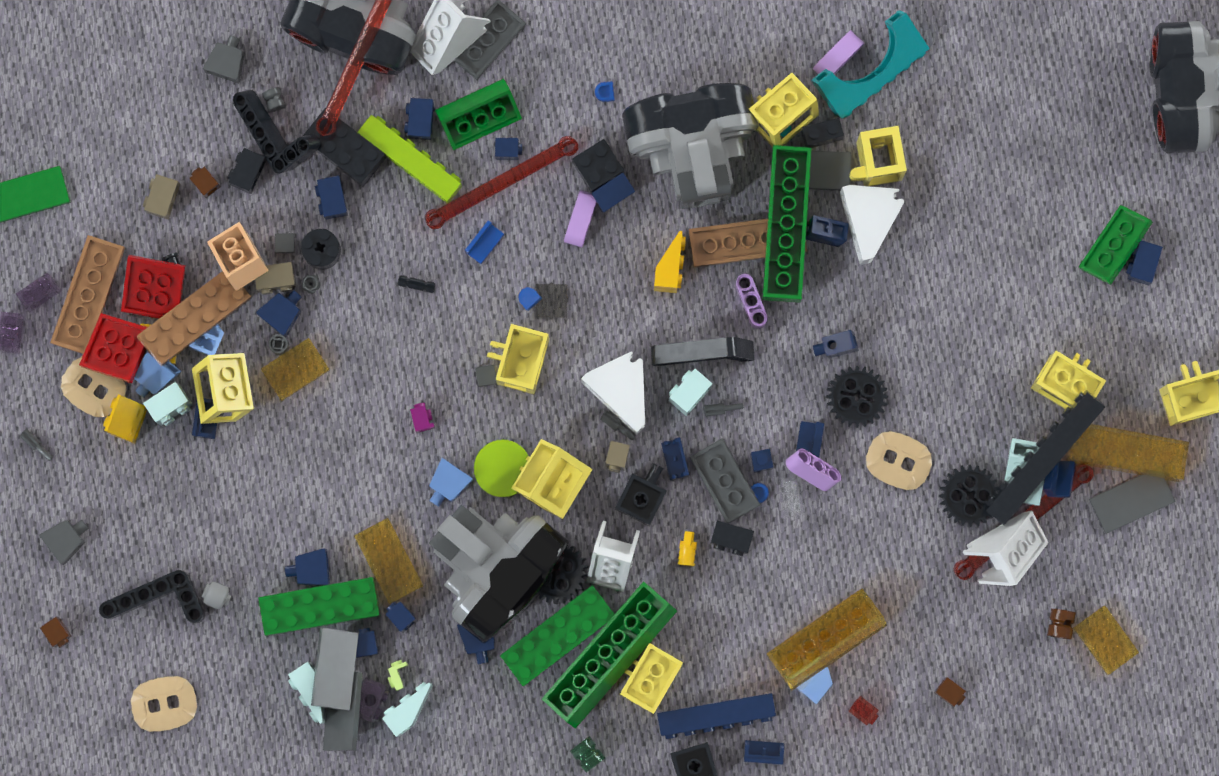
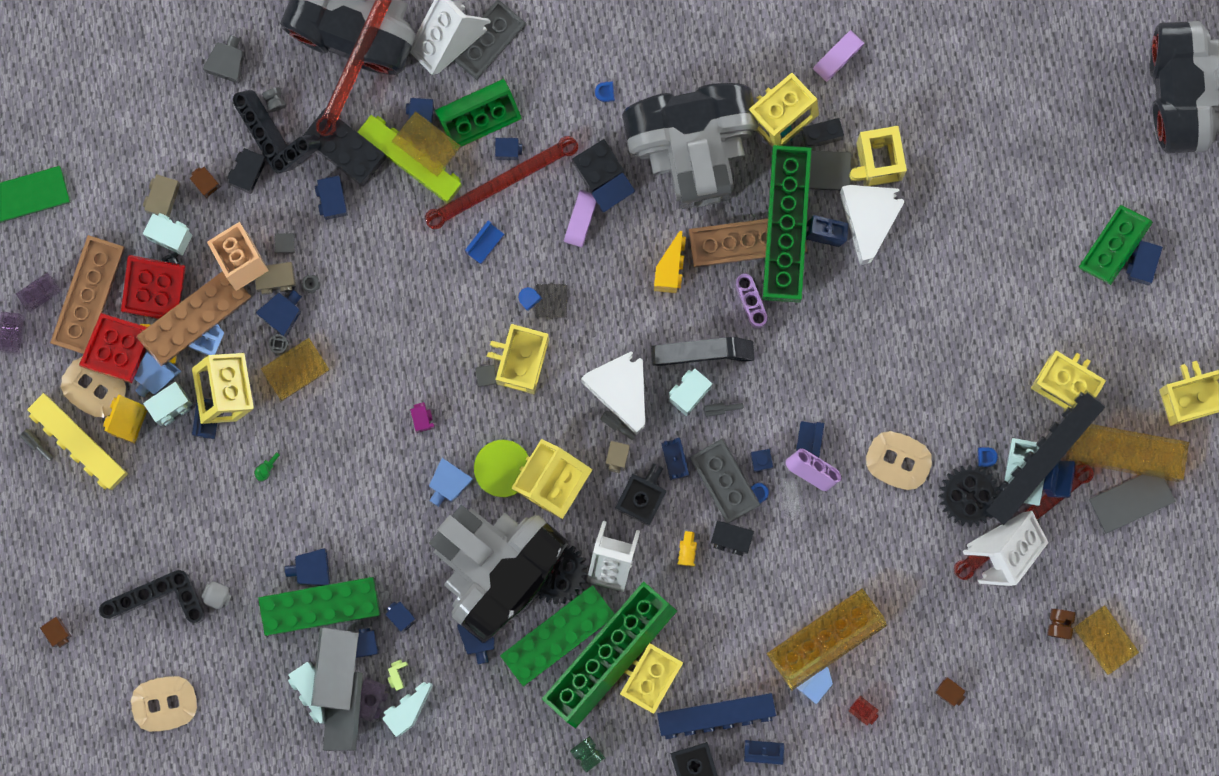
(64, 539): dark grey torso -> none
(81, 445): none -> light yellow brick
(168, 234): none -> light aqua brick
(263, 470): none -> green piece
(331, 249): black brick -> none
(388, 561): clear yellow plate -> none
(417, 284): black axle -> none
(426, 144): none -> clear yellow plate
(845, 342): dark blue torso -> none
(861, 379): black gear -> none
(903, 49): teal arch -> none
(987, 457): none -> blue tile

